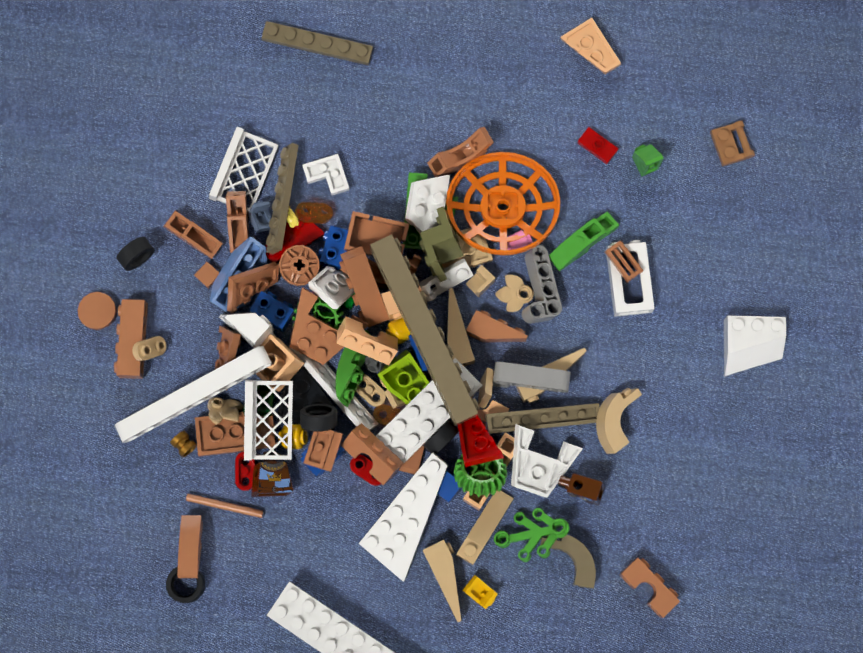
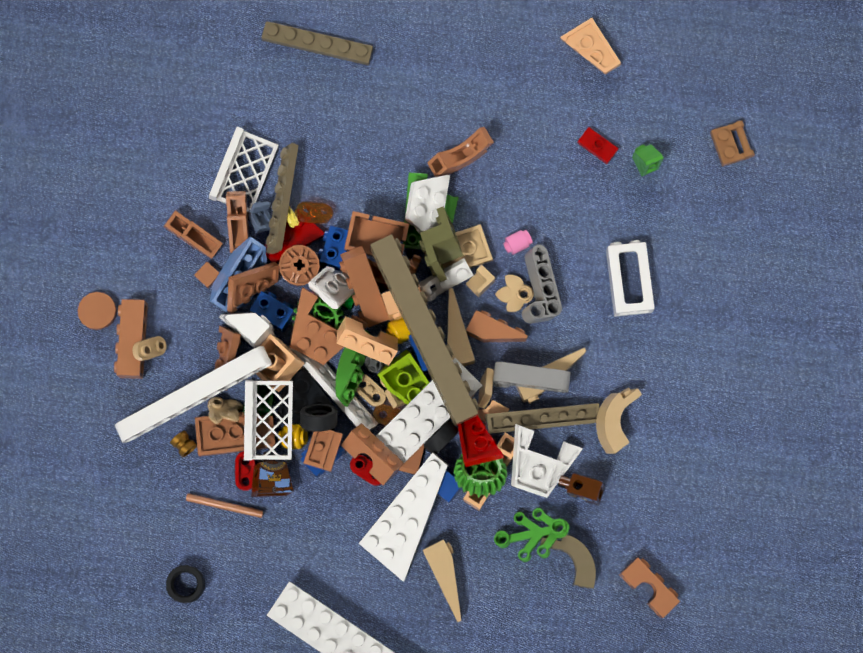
(135, 253): black tyre -> none
(189, 546): nougat slope -> none
(329, 169): white plate -> none
(480, 592): yellow bracket -> none
(484, 527): tan slope -> none
(503, 195): orange dish -> none
(583, 240): bright green slope -> none
(632, 274): nougat tile -> none
(752, 341): white wedge -> none

